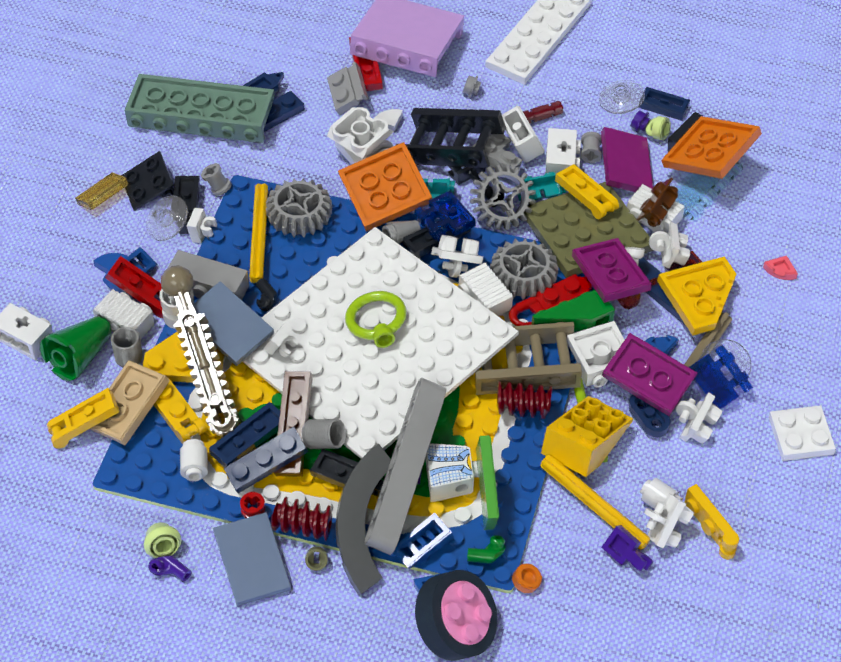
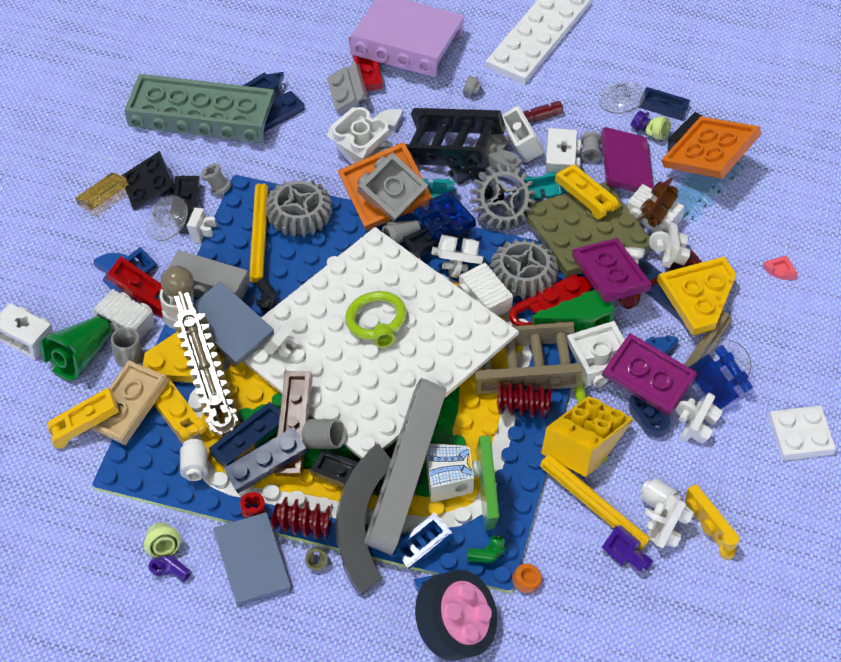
(391, 186): none -> light grey plate

